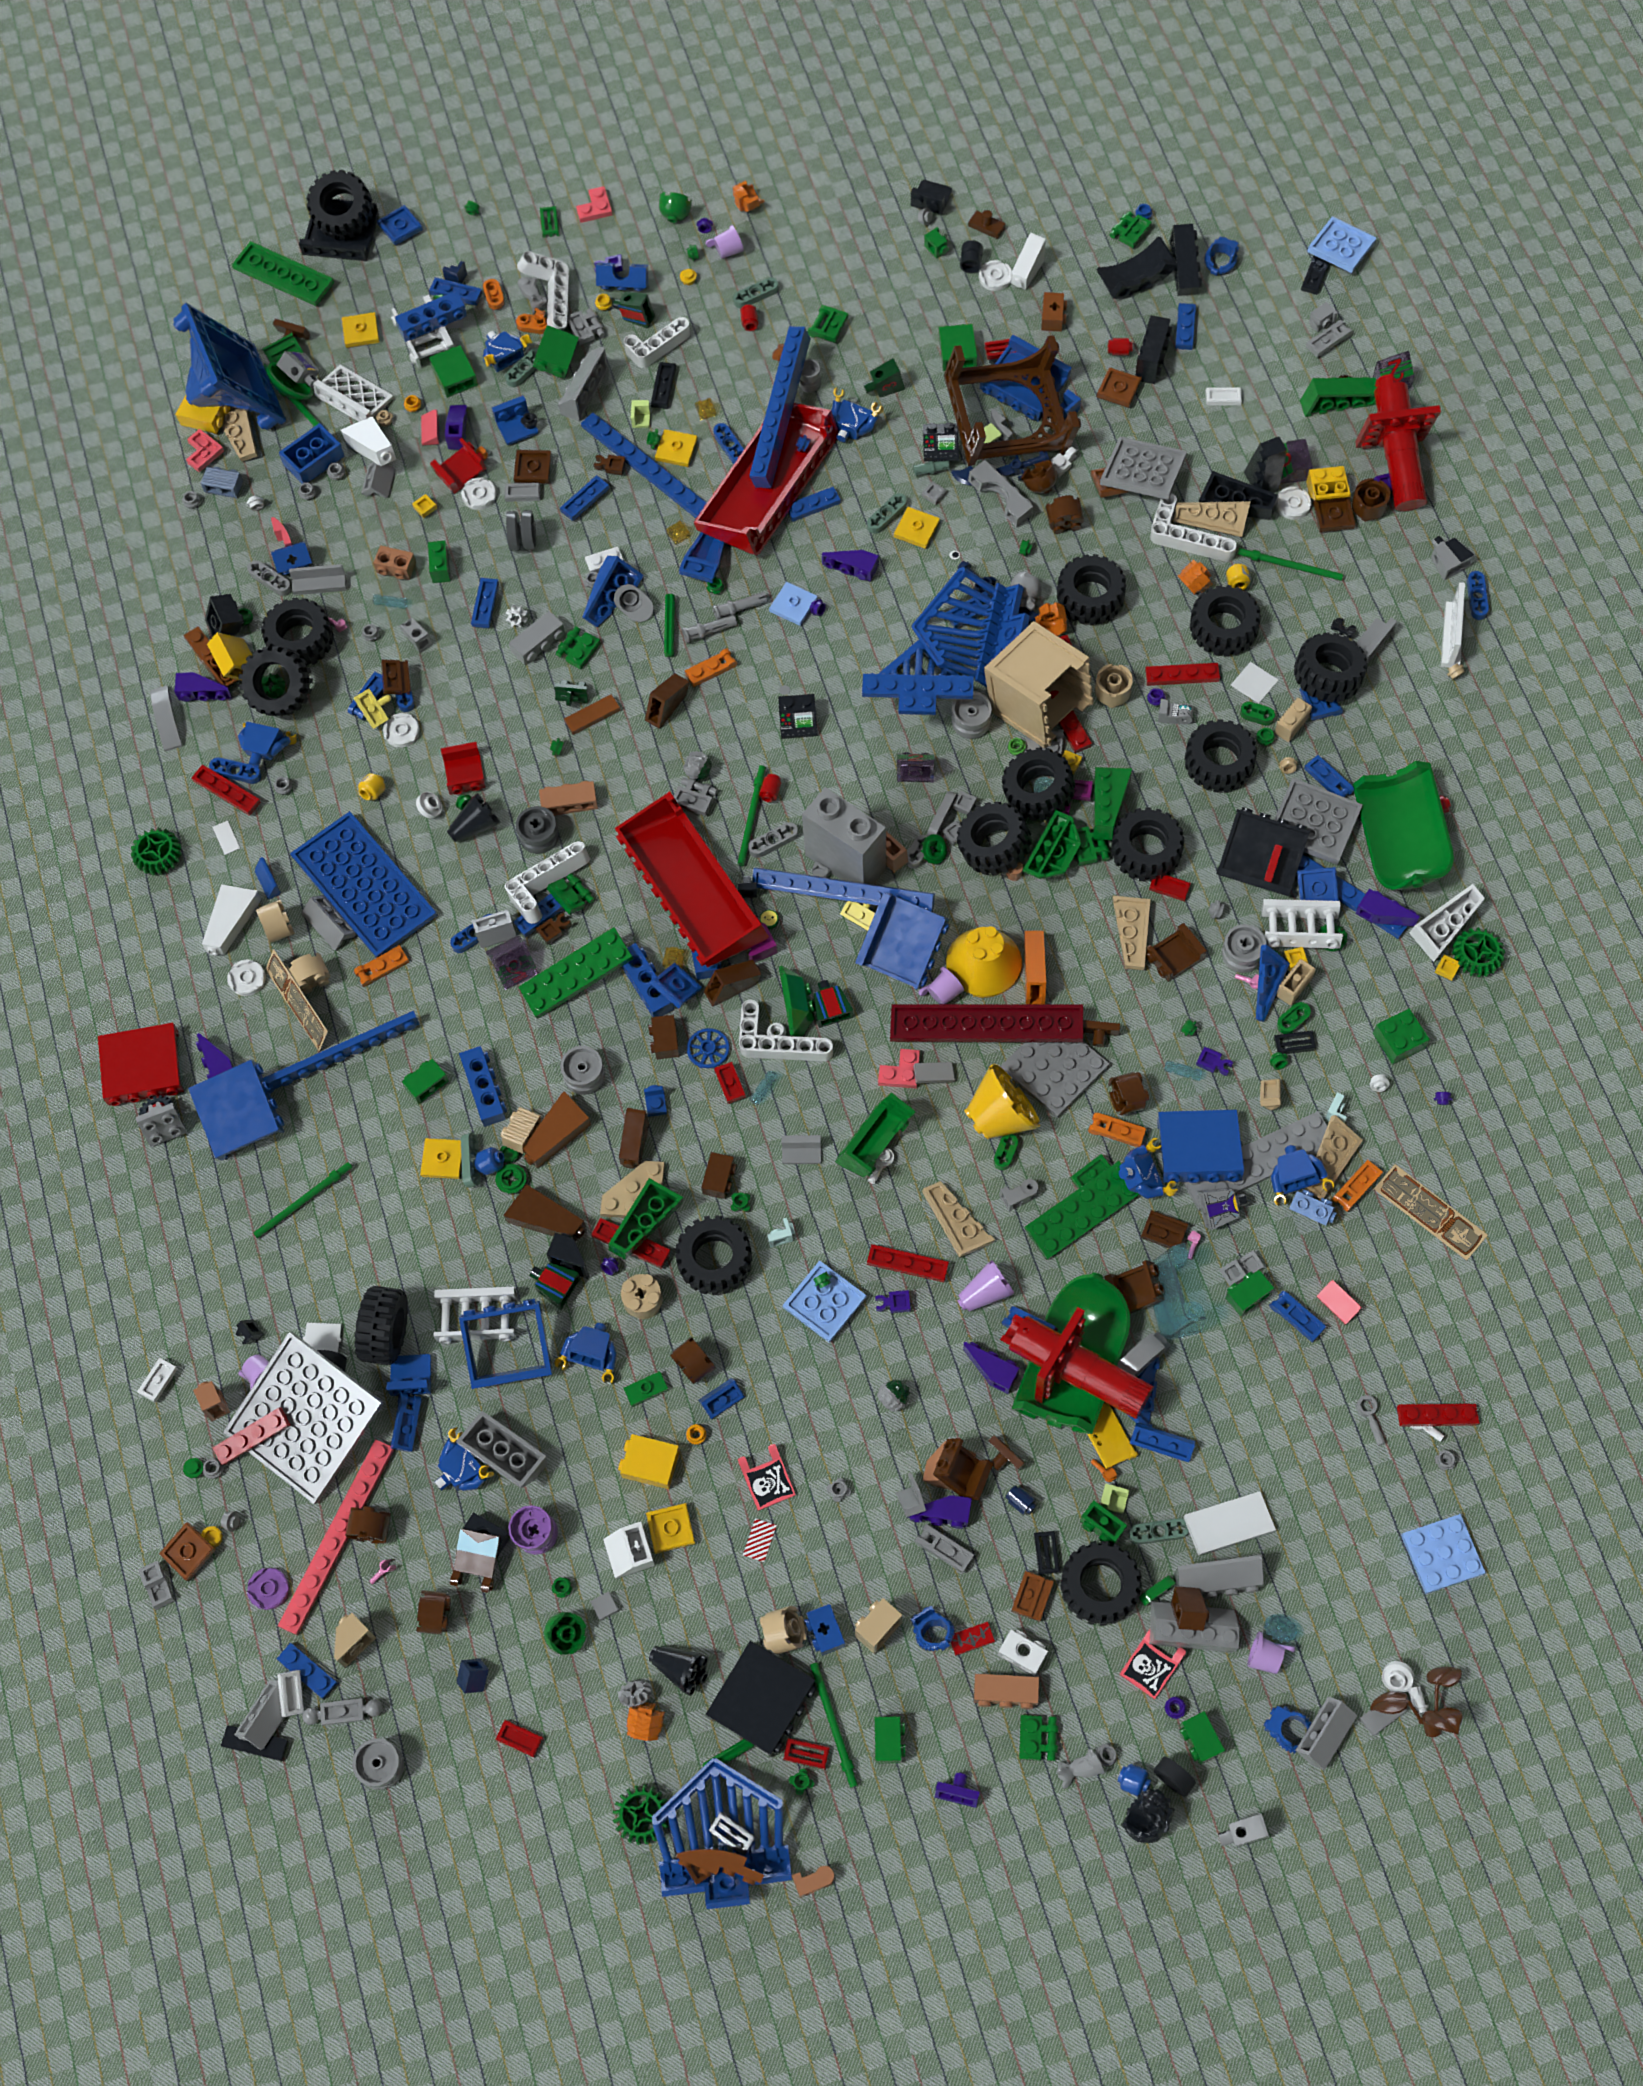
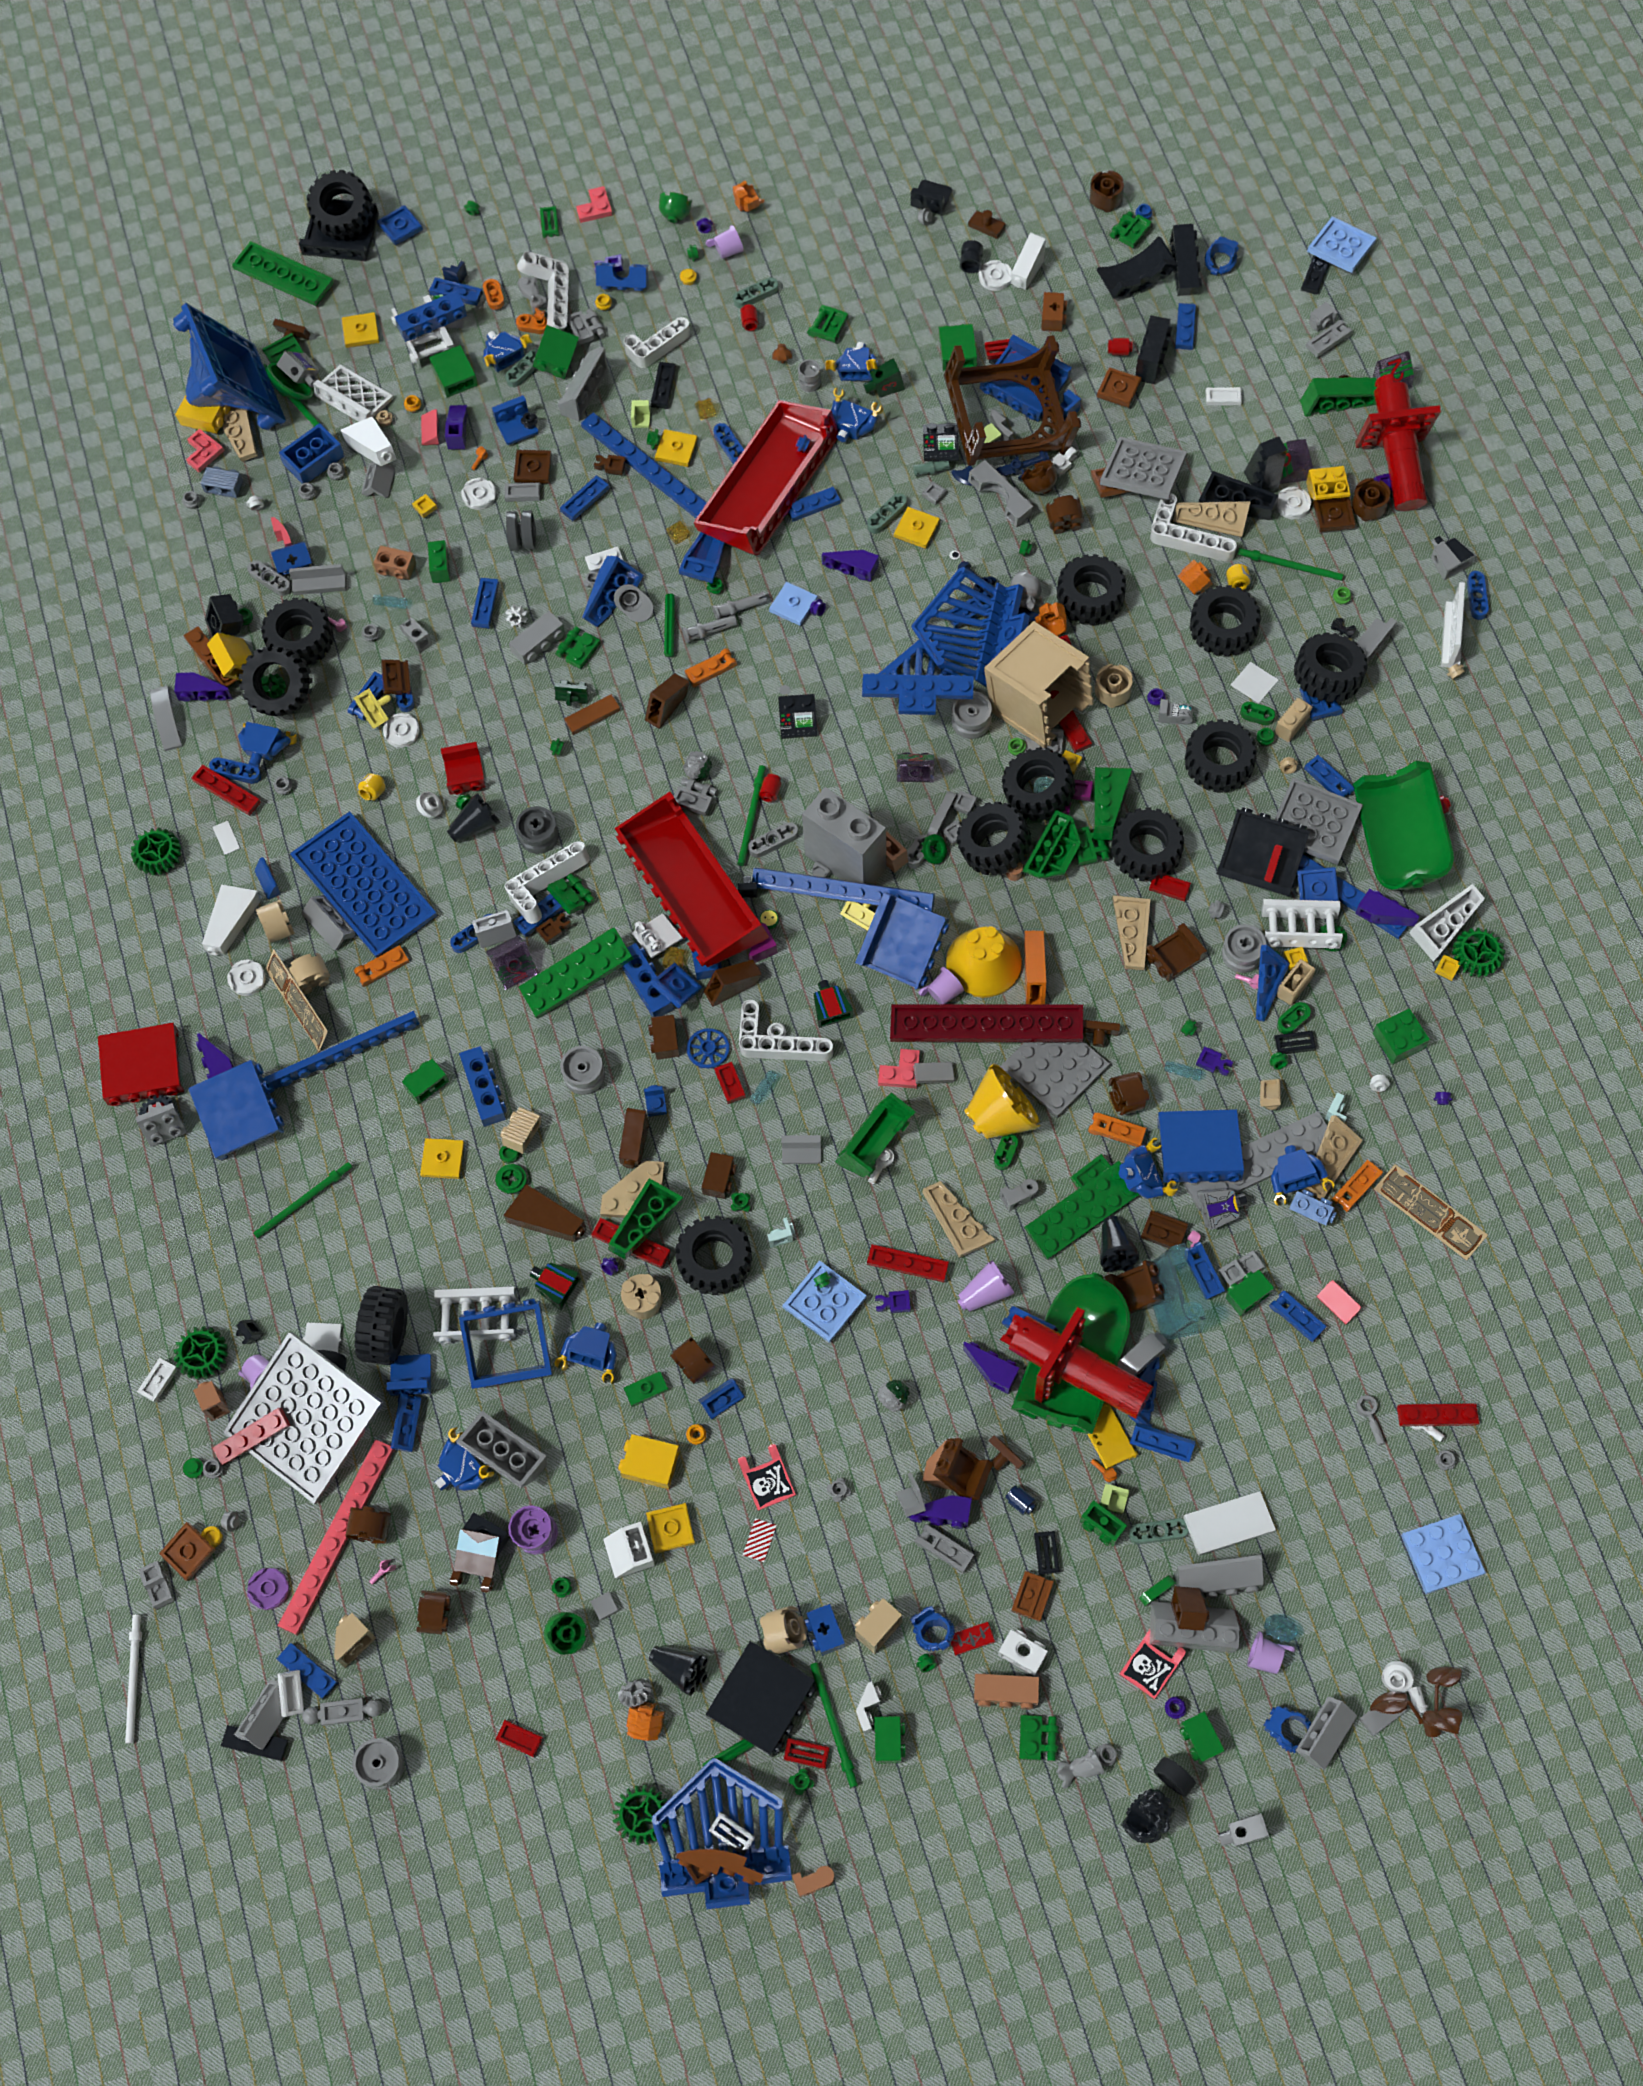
(135, 1638): none -> white bar
(186, 1359): none -> green gear
(460, 467): red panel -> none
(469, 1150): sand green beam -> none
(472, 1675): dark blue panel -> none
(489, 1161): blue head -> none
(555, 1131): dark orange slope -> none
(565, 1253): black slope -> none
(569, 798): nougat brick -> none
(635, 308): dark green torso -> none
(656, 935): none -> white hinge
(780, 407): blue brick -> none
(797, 1001): green wedge -> none
(854, 363): none -> blue torso
(869, 1700): none -> white slope
(926, 1663): none -> green plate
(936, 243): green brick -> none
(957, 1792): dark purple tile -> none
(1106, 190): none -> reddish brown brick
(1107, 1556): black tyre -> none
(1117, 1247): none -> black cone
(1134, 1779): blue head -> none
(1182, 674): red plate -> none
(1204, 1272): none -> blue plate
(1342, 591): none -> bright green plate

